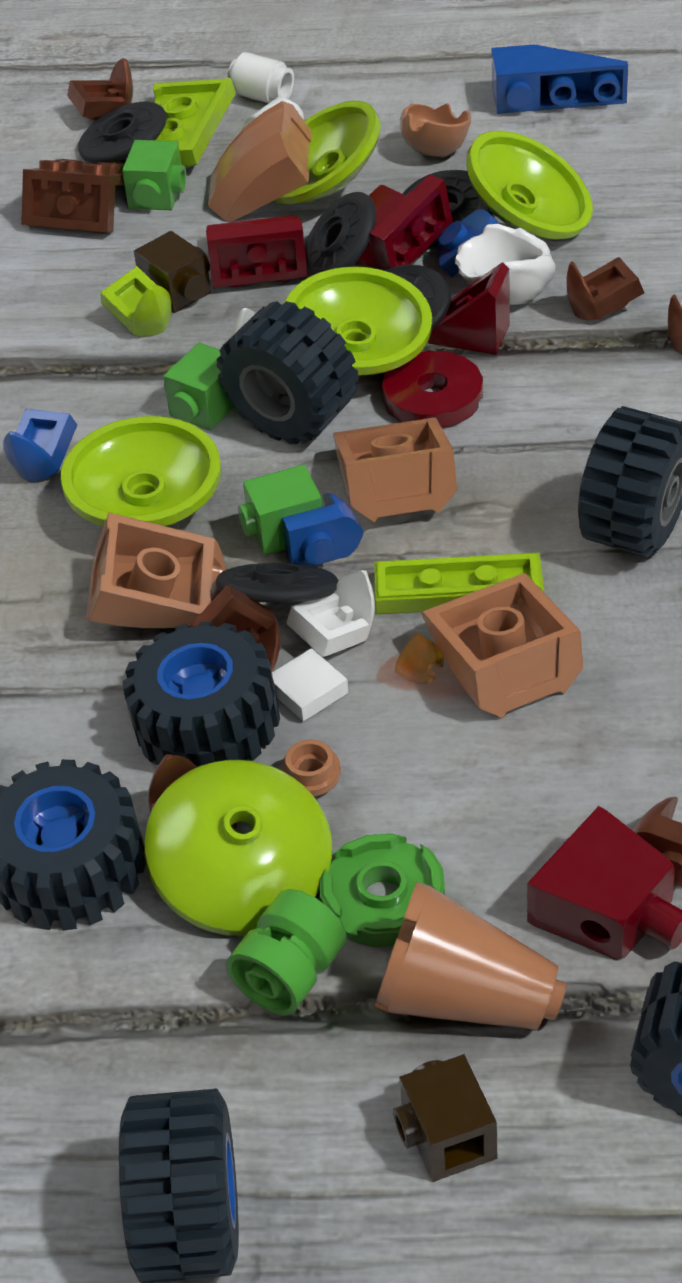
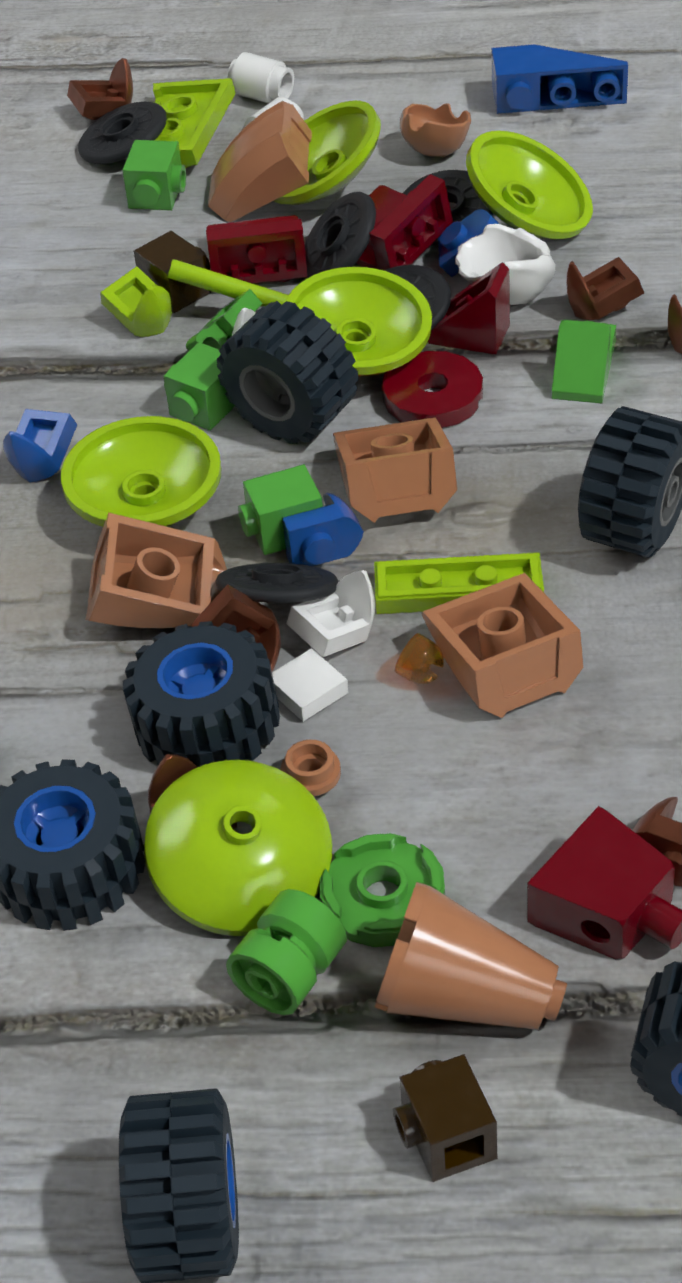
(71, 195): copper bracket -> none
(221, 283): none -> lime bar
(222, 324): none -> bright green plate
(583, 360): none -> bright green slope

